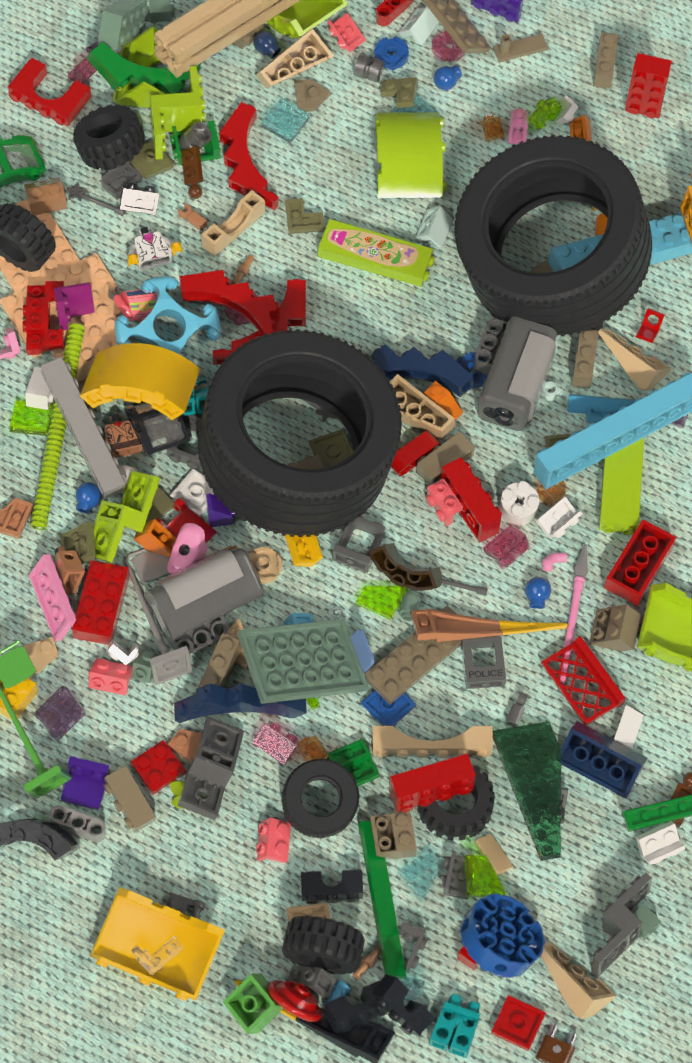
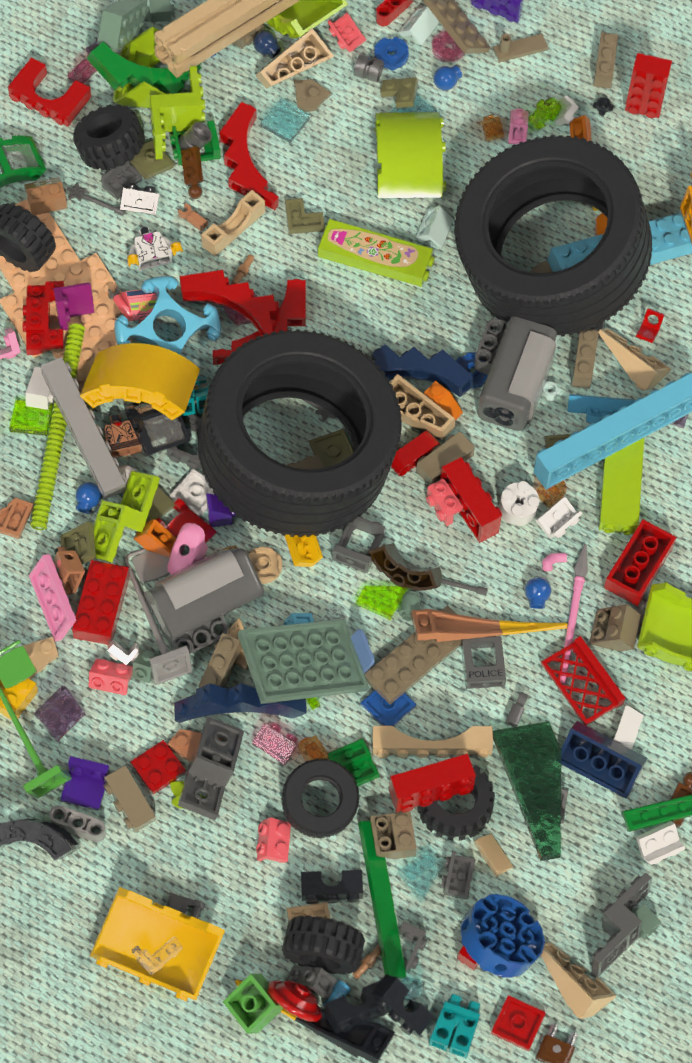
(481, 877): clear neon green wing -> none
(507, 546): clear pink bracket -> none
(603, 101): none -> black plate

